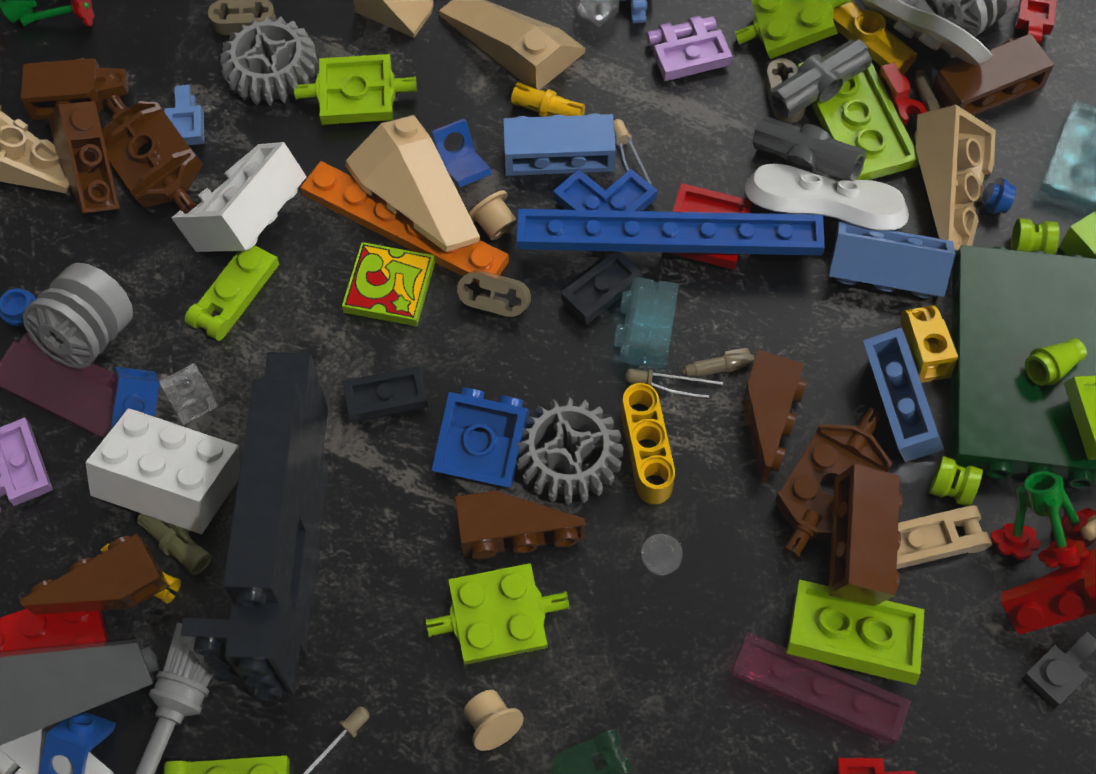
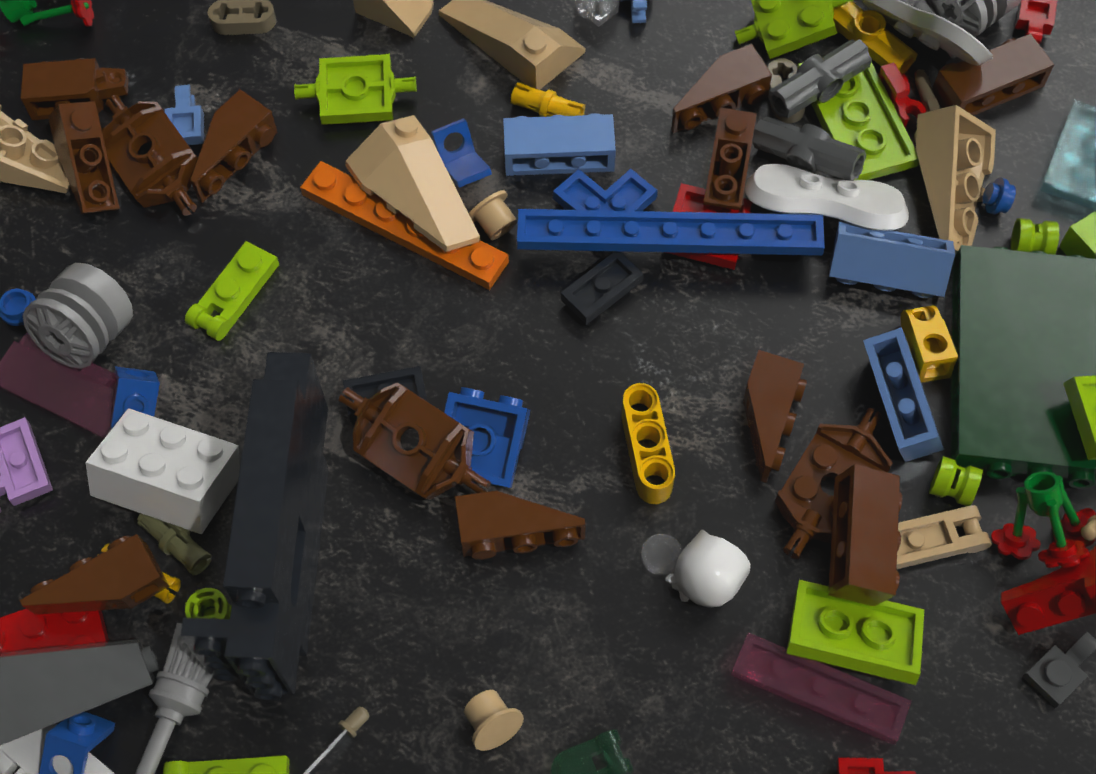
(188, 393): clear plate -> none
(204, 598): none -> lime wheel
(232, 139): none -> reddish brown slope
(245, 202): white wedge -> none
(248, 69): light grey gear -> none
(389, 284): tile -> none
(443, 448): none -> reddish brown plate
(491, 301): dark tan beam -> none
(497, 614): lime plate -> none
(596, 438): light grey gear -> none
(622, 138): piece -> none
(641, 376): piece -> none
(648, 322): clear light blue brick -> none
(691, 54): lavender plate -> none
(709, 571): none -> white helmet
(729, 83): none -> reddish brown slope
(729, 362): dark tan piece -> none
(730, 159): none -> reddish brown slope
(1053, 362): lime cone -> none

